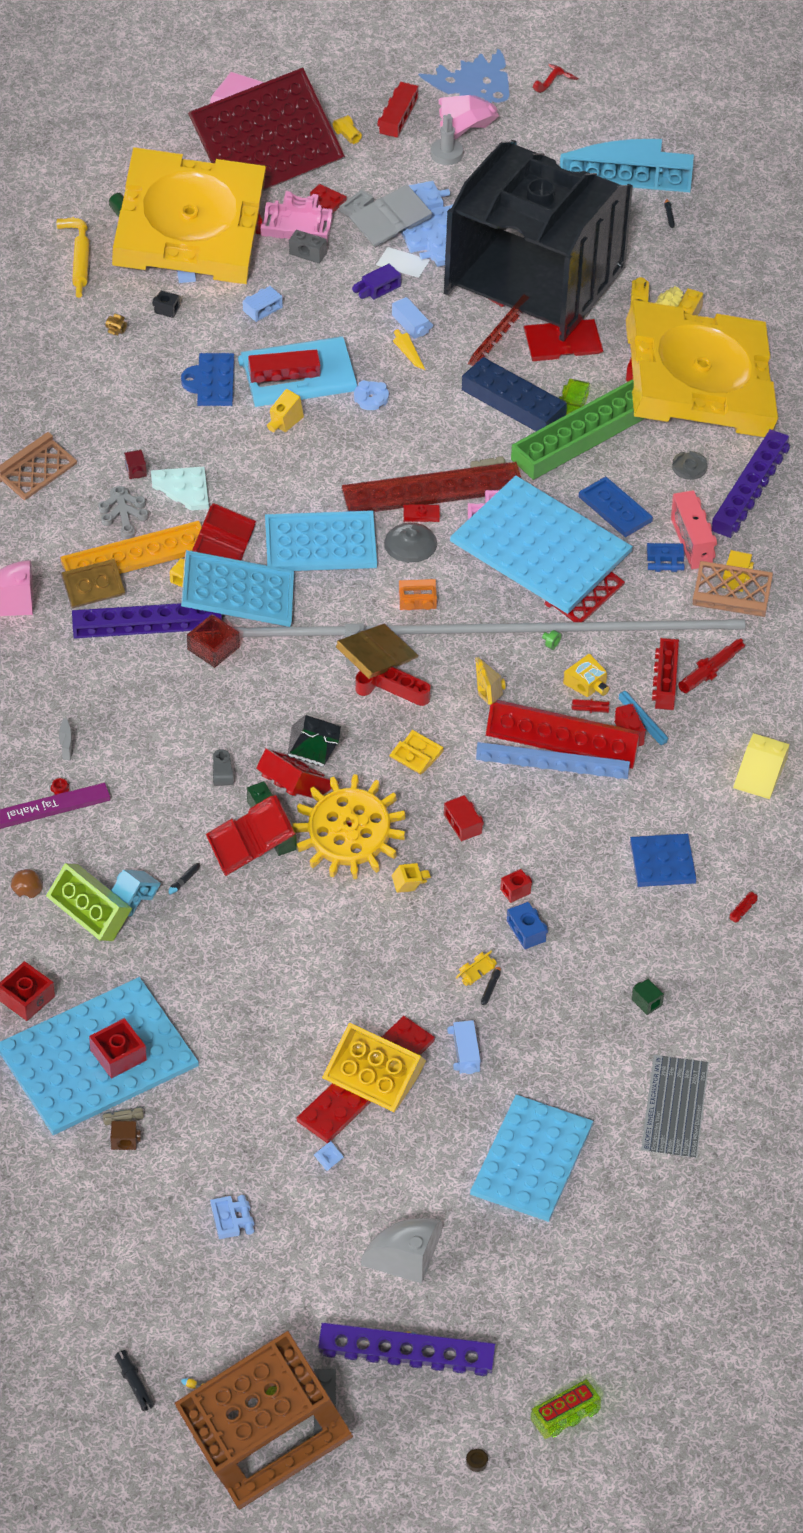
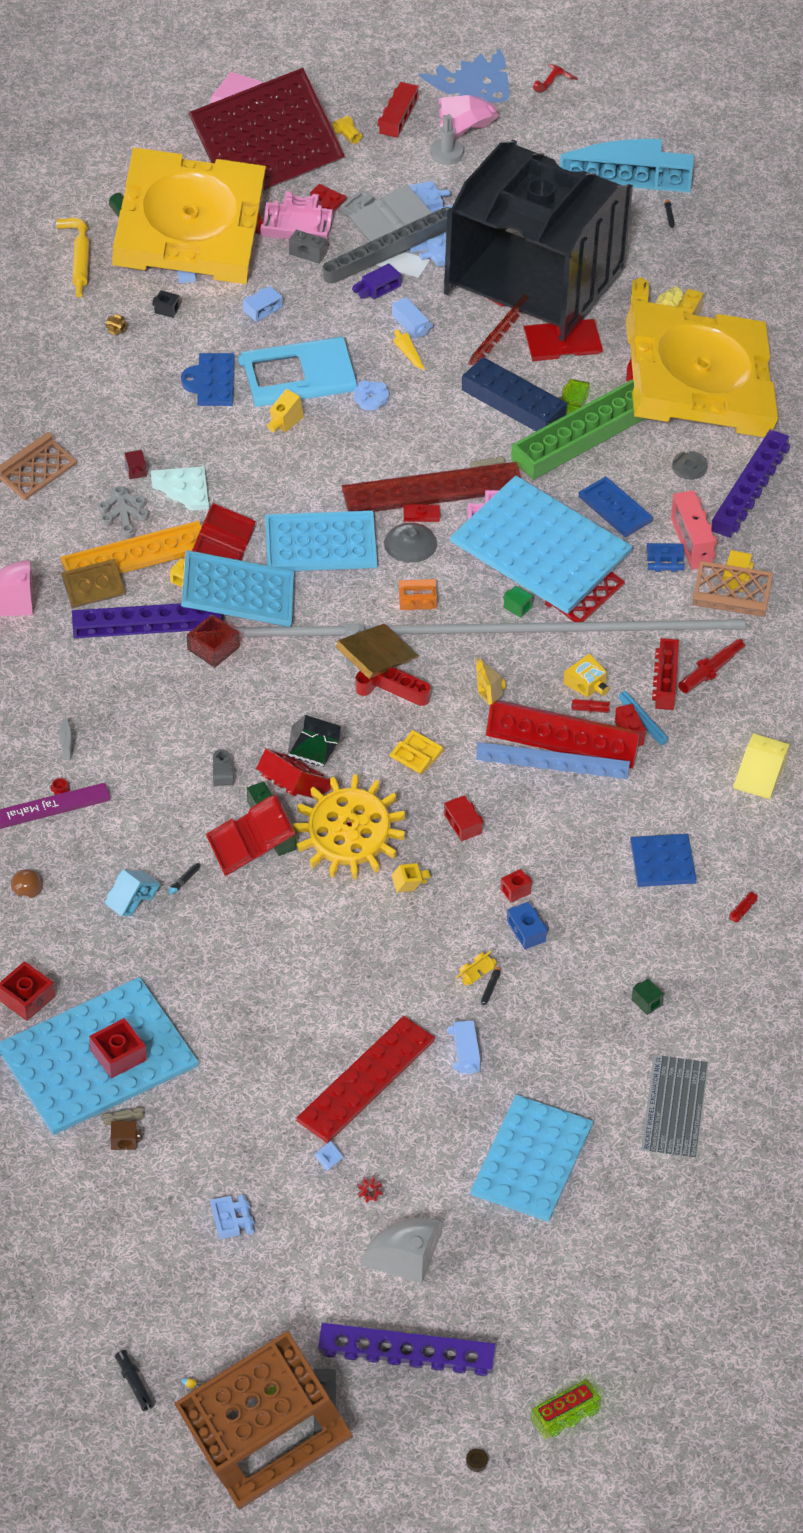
(88, 902): lime brick -> none
(284, 366): red brick -> none
(373, 1067): yellow slope -> none
(374, 1185): none -> red gear
(385, 246): none -> dark grey beam
(517, 601): none -> green brick
(552, 639): bright green tile -> none

